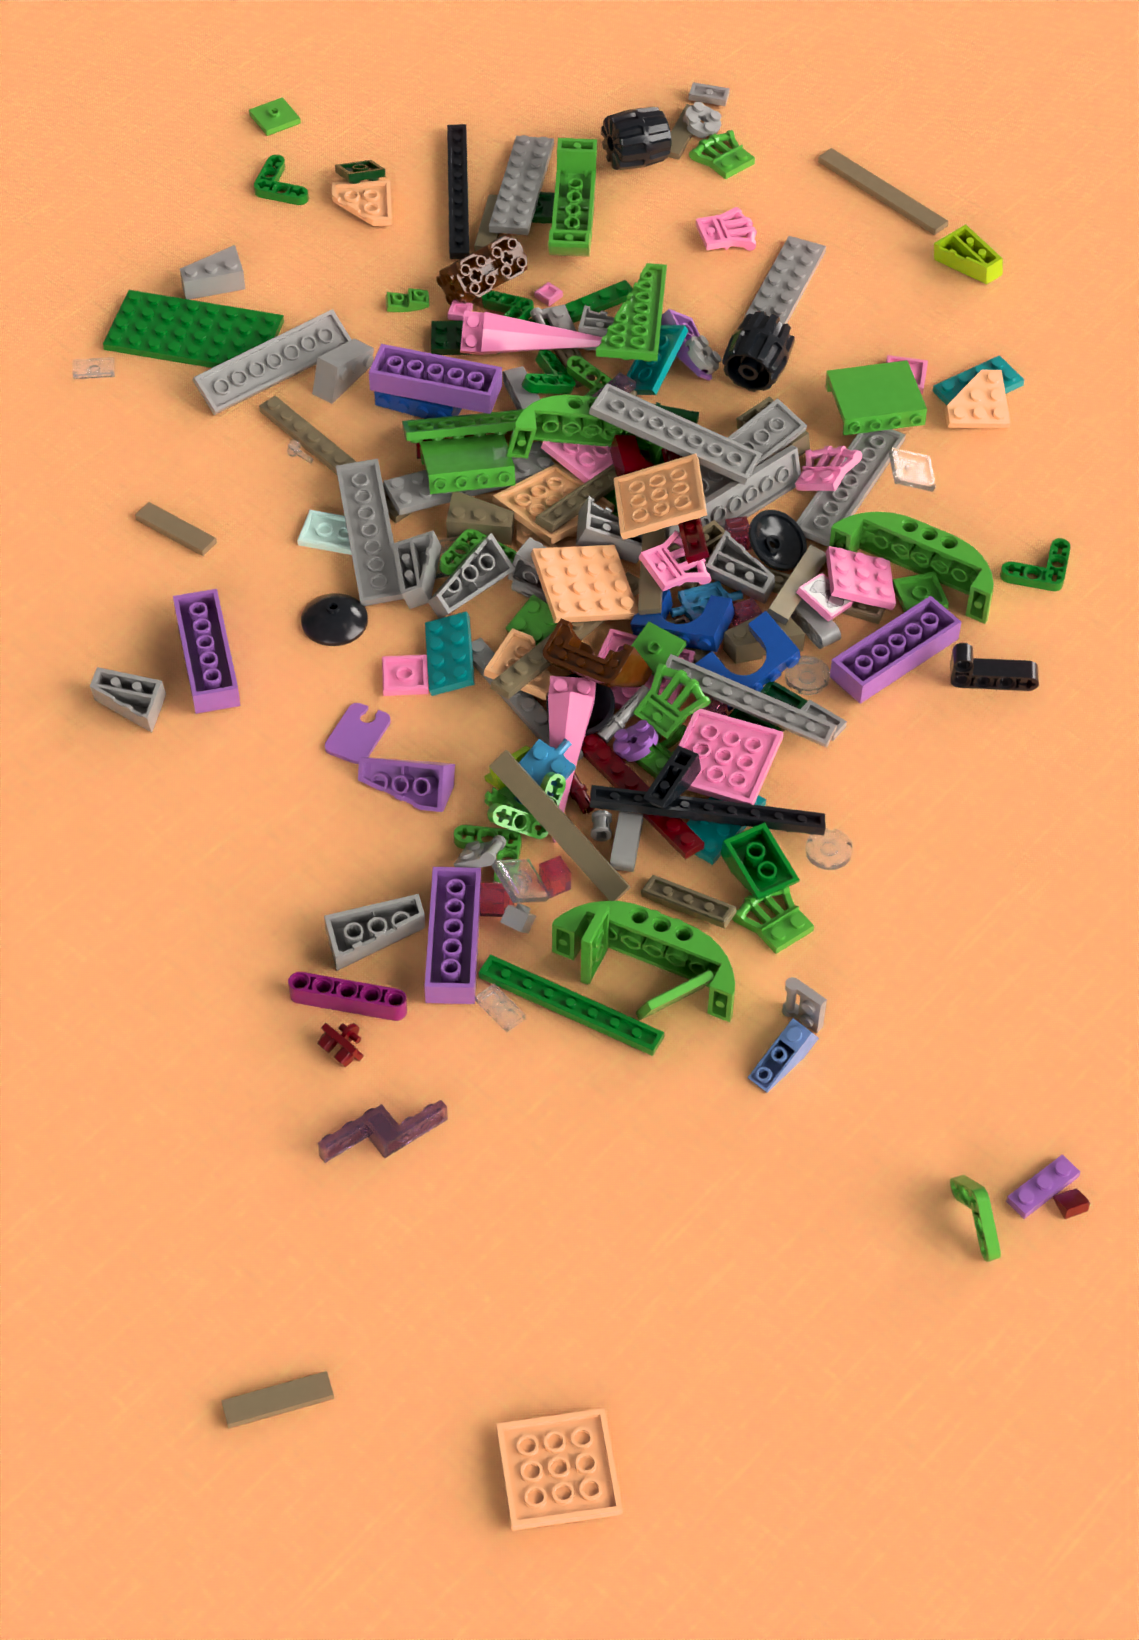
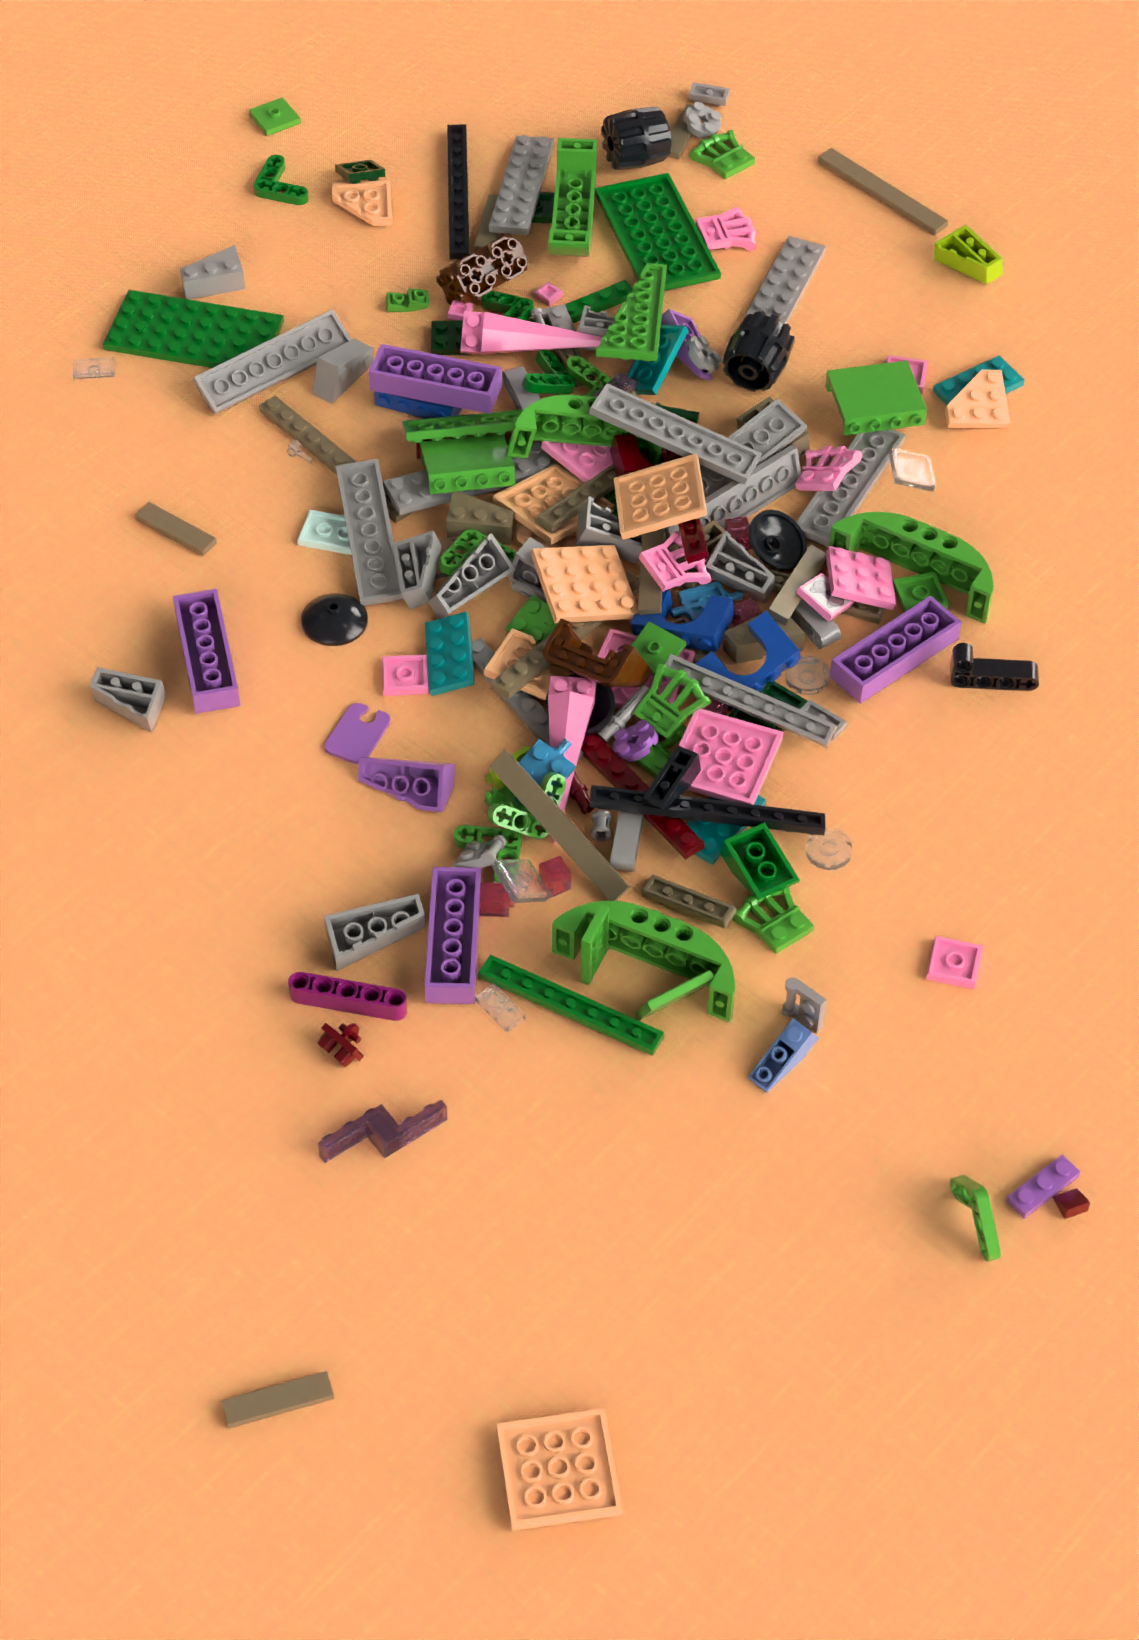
(518, 918): light grey plate -> none
(657, 229): none -> green plate
(954, 962): none -> bright pink tile
(1044, 574): green beam -> none

